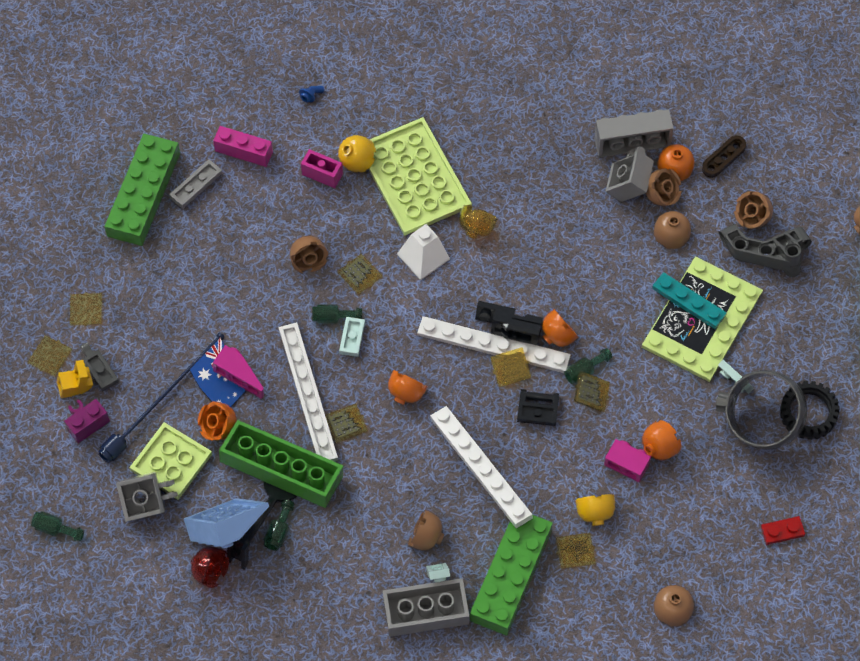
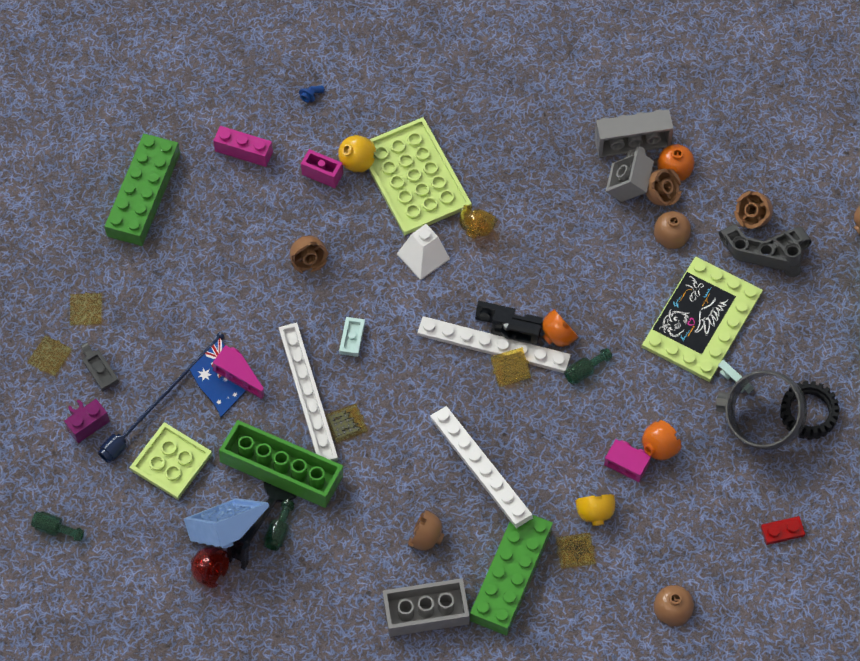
(75, 381): yellow brick -> none
(148, 485): light grey hinge -> none
(195, 184): light grey plate -> none
(216, 421): orange cylinder -> none
(331, 313): clear green piece -> none
(359, 274): piece -> none
(405, 388): orange cylinder -> none
(438, 572): light aqua plate -> none
(536, 412): black plate -> none
(591, 391): piece -> none
(689, 300): teal plate -> none
(727, 150): dark brown plate -> none

